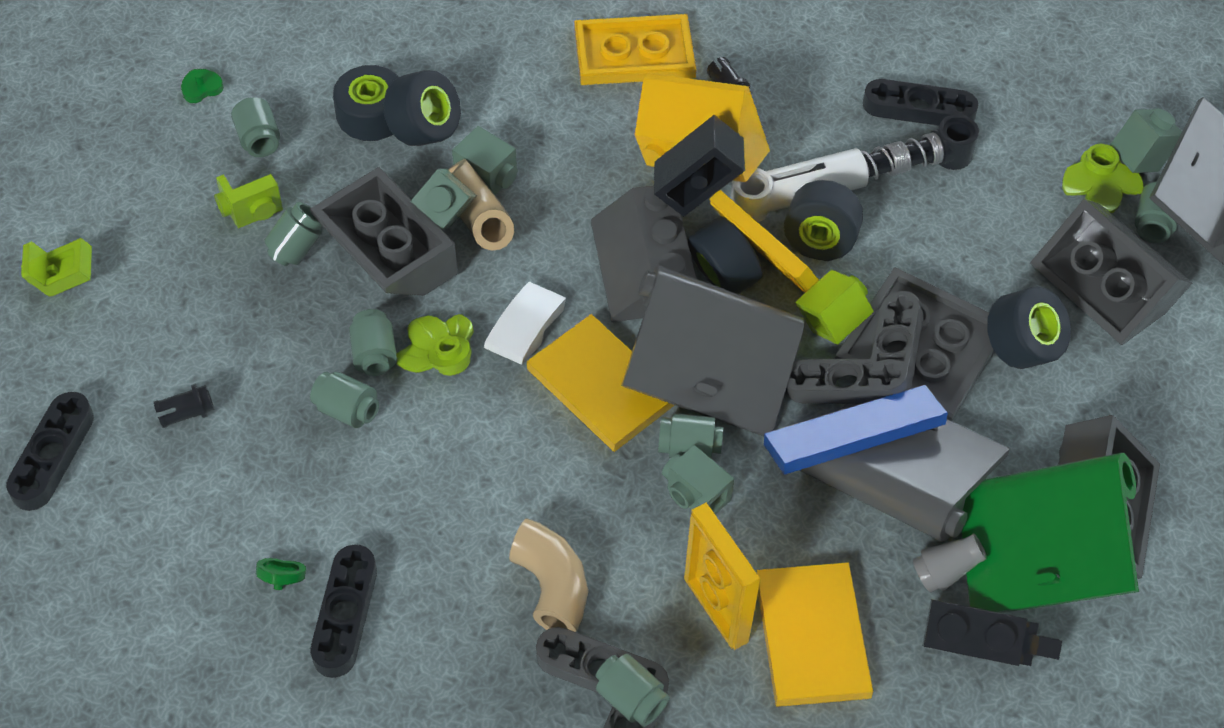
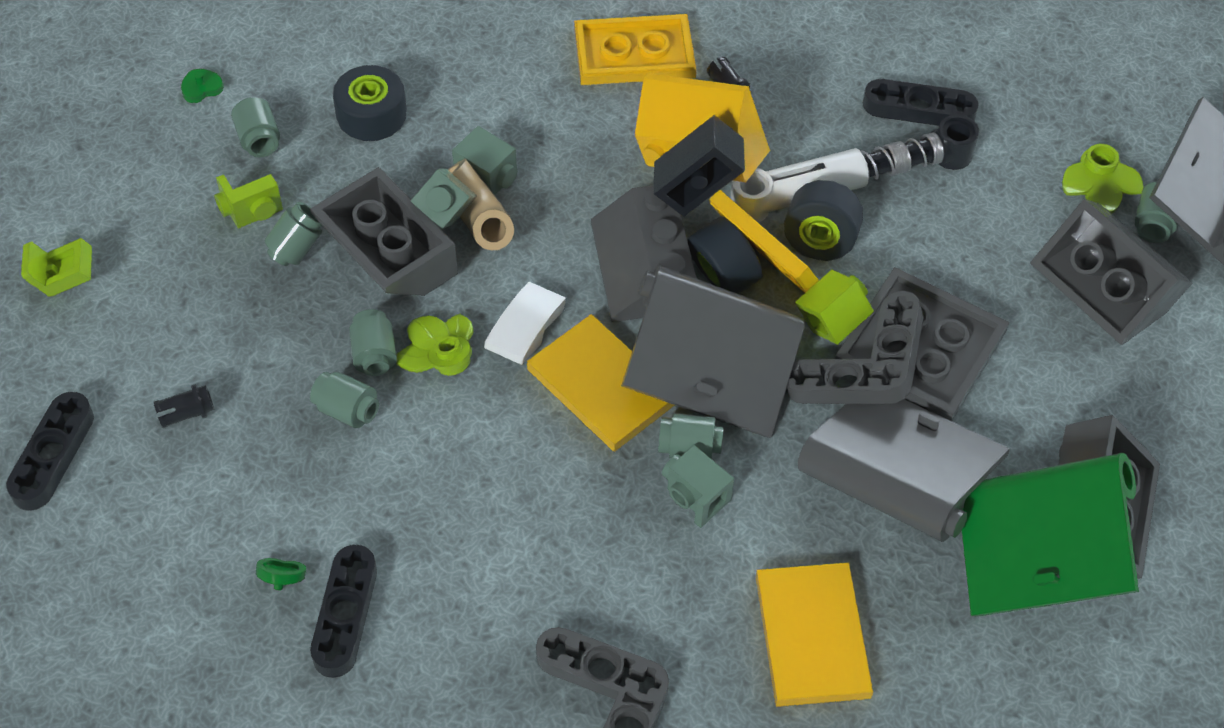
(422, 108): black wheel -> none
(558, 571): tan cylinder -> none
(631, 689): sand green brick -> none
(720, 577): yellow tile -> none
(854, 429): tile -> none
(948, 562): light grey cone -> none
(986, 634): black hinge -> none
(1029, 327): black wheel -> none
(1147, 140): sand green brick -> none

